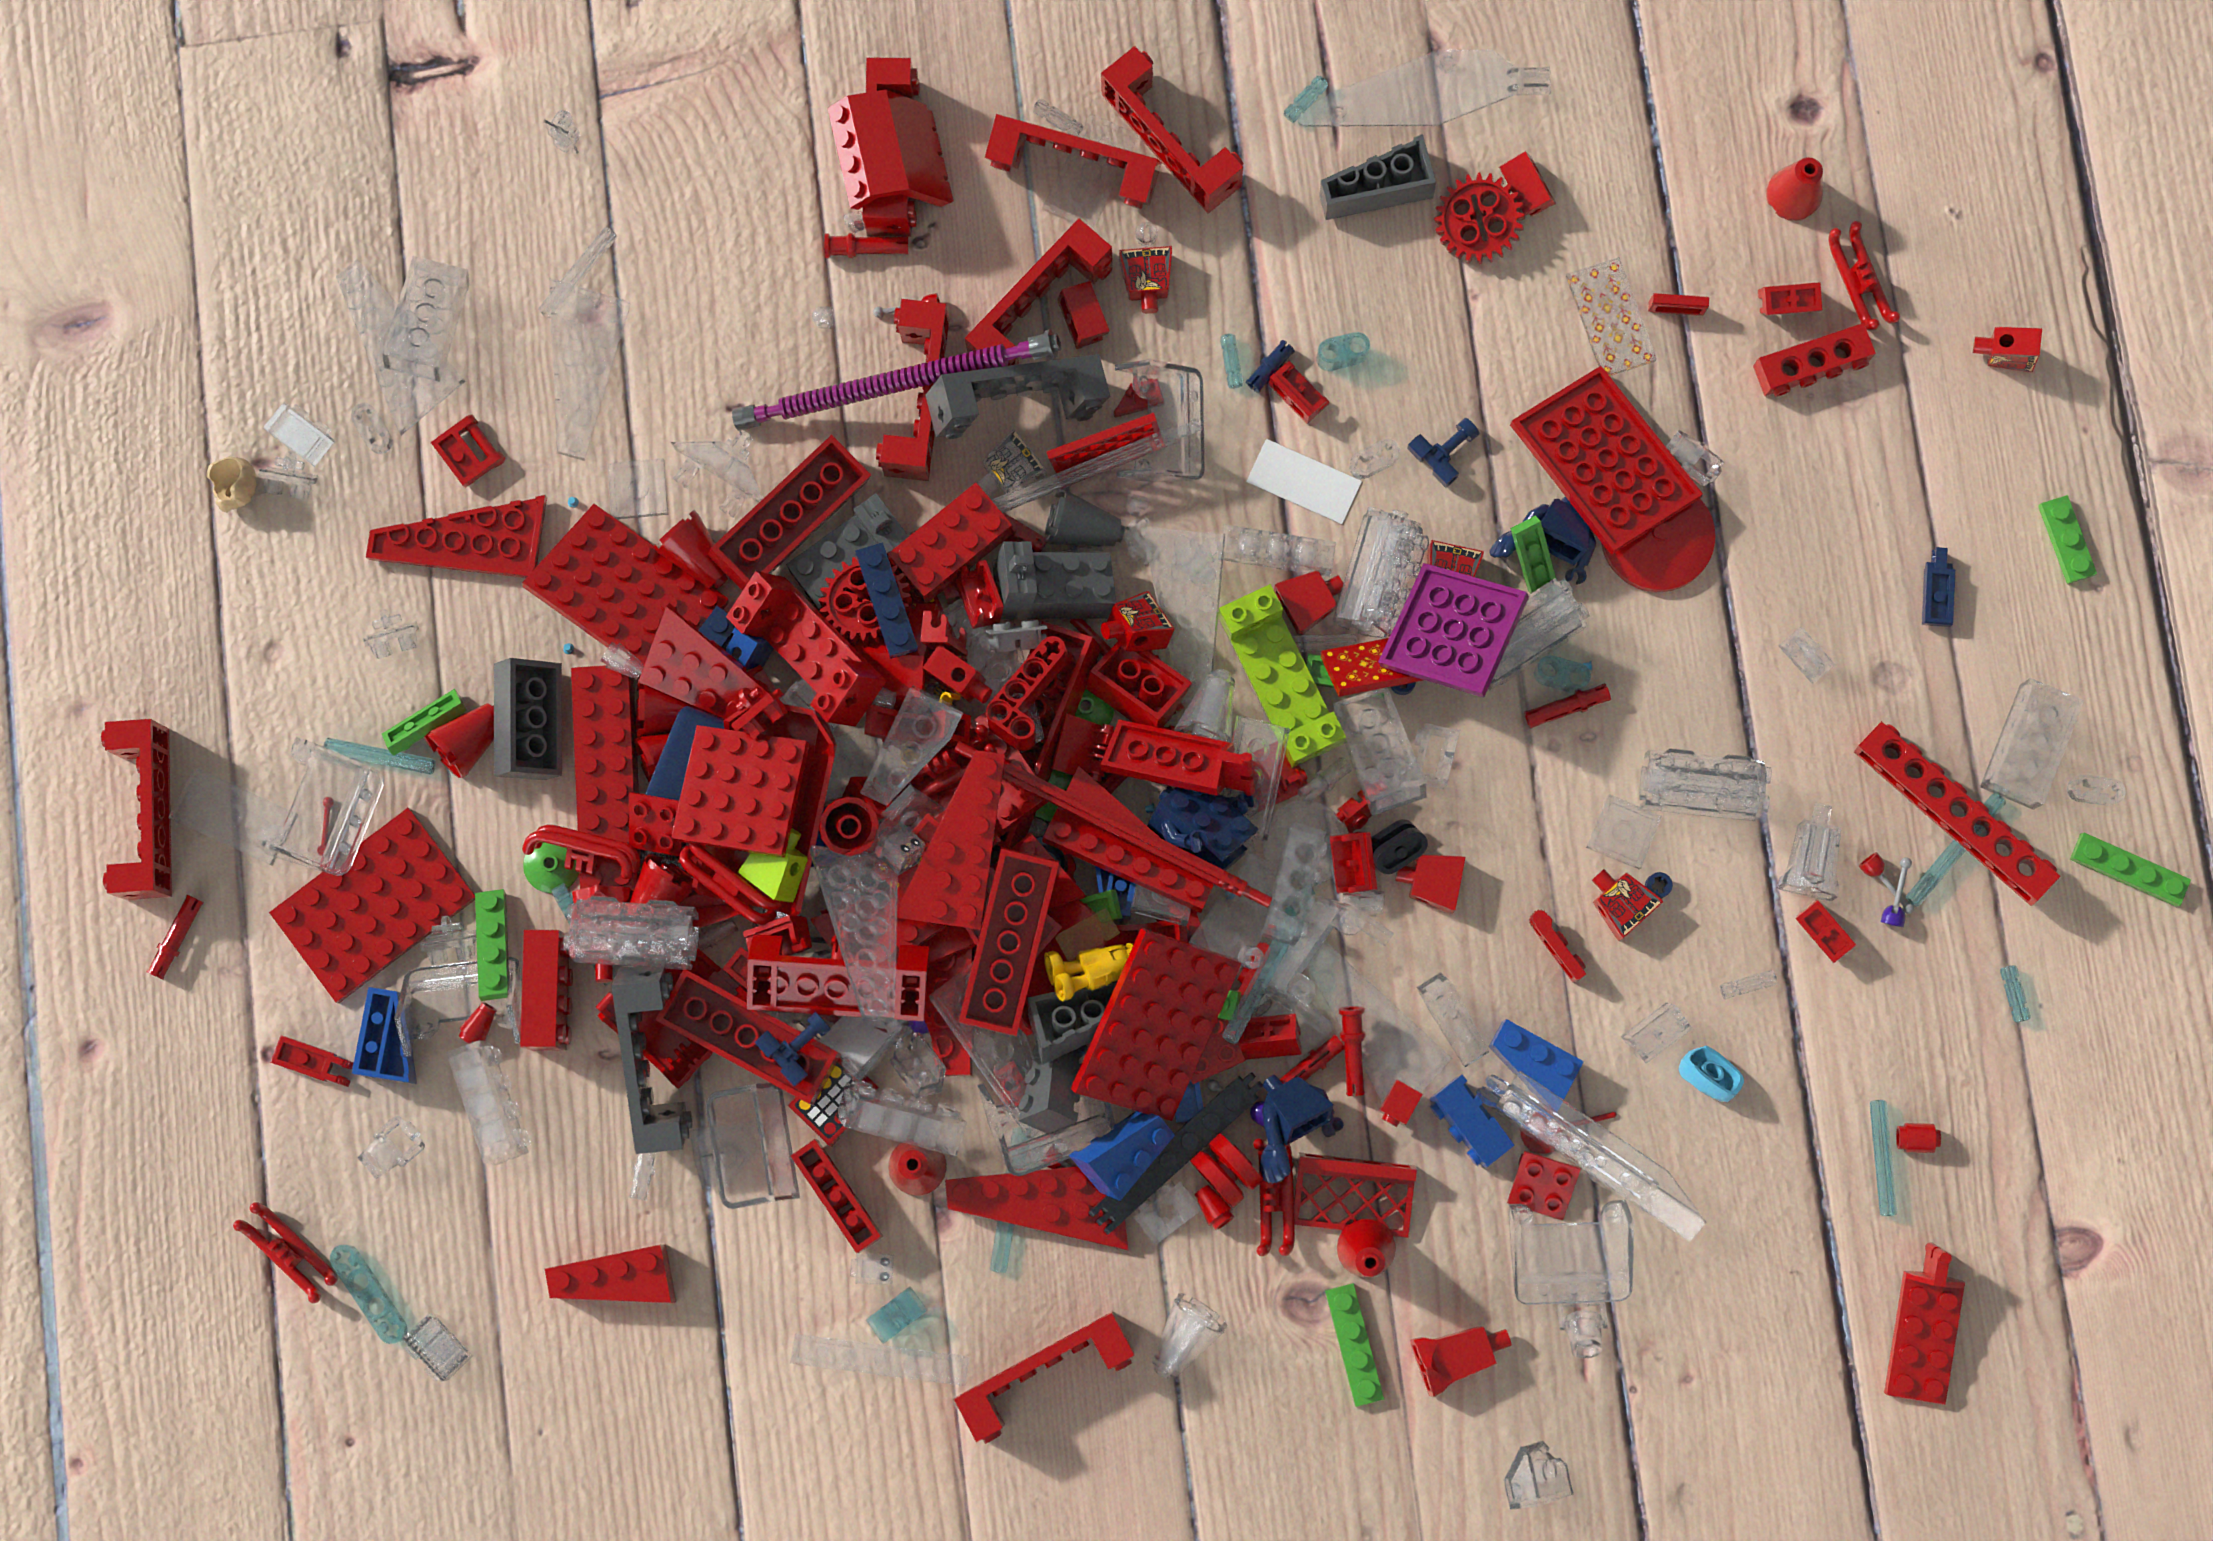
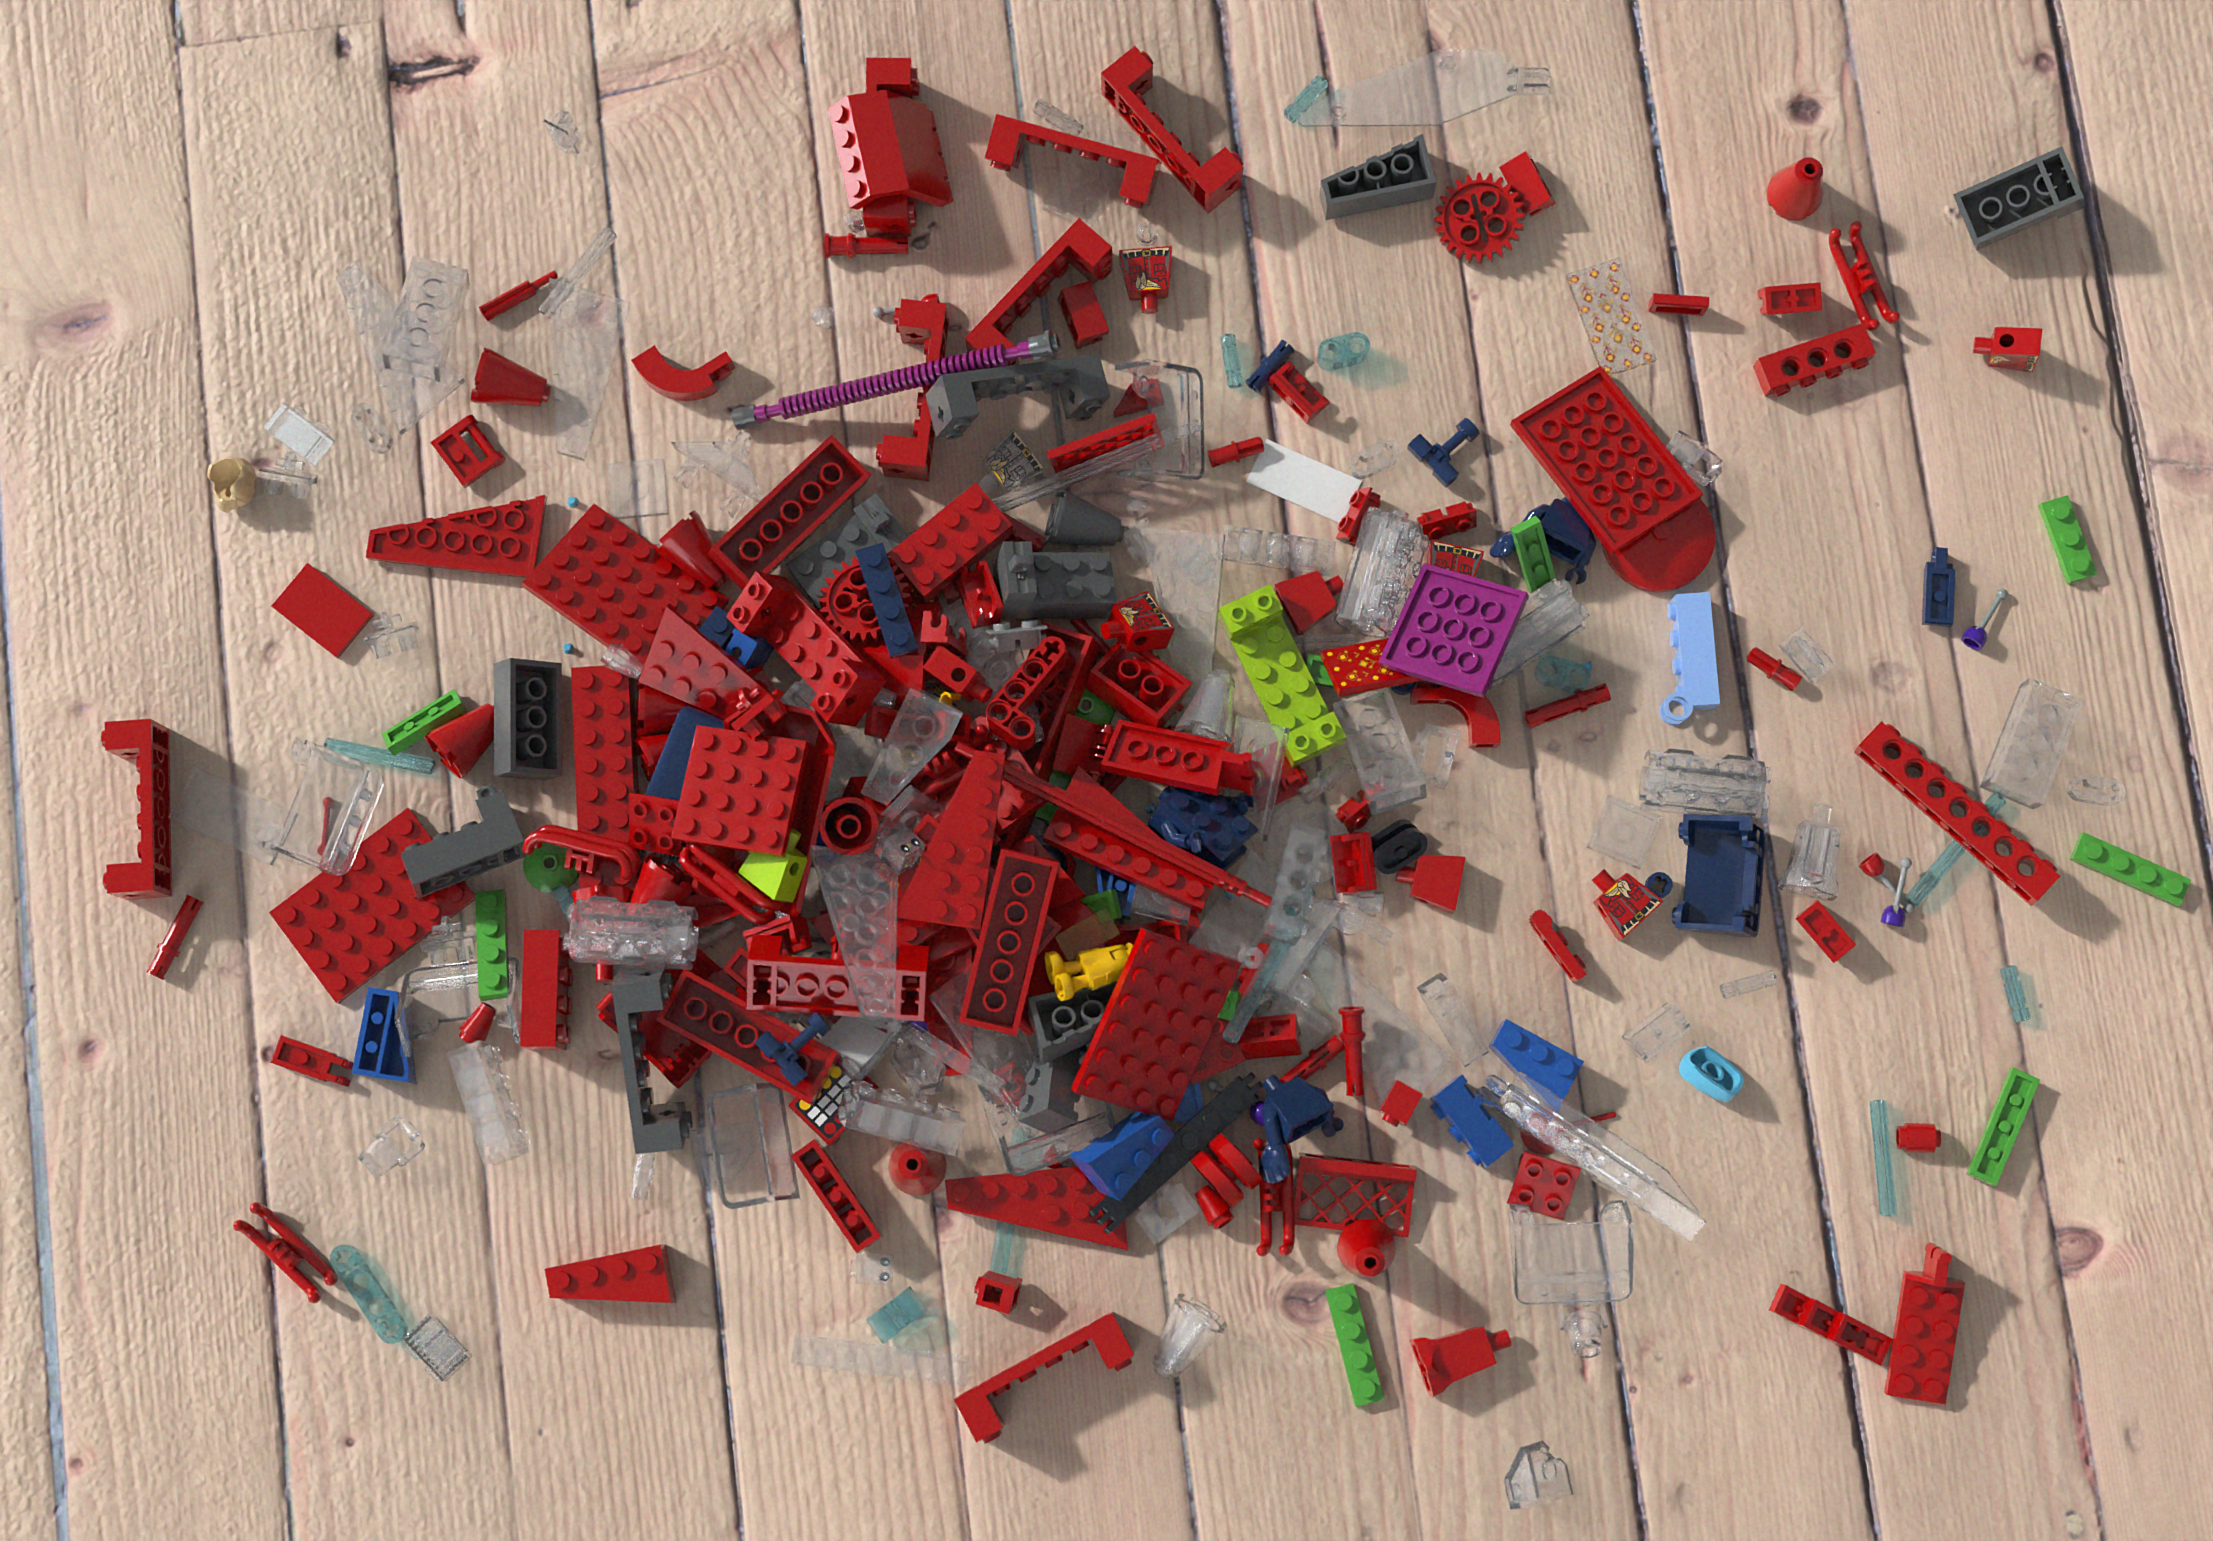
(322, 610): none -> red tile
(468, 851): none -> dark grey hinge
(507, 383): none -> red cone
(514, 297): none -> red axle
(682, 384): none -> red arch
(954, 1058): none -> clear axle
(991, 1298): none -> red brick
(1235, 451): none -> red axle
(1351, 523): none -> red hinge
(1460, 519): none -> red hinge
(1477, 712): none -> red arch
(1695, 656): none -> light blue hinge
(1722, 875): none -> dark blue windscreen
(1774, 668): none -> red axle
(1830, 1324): none -> red slope
(1976, 636): none -> hinge
(2003, 1126): none -> bright green plate
(2020, 198): none -> dark grey hinge

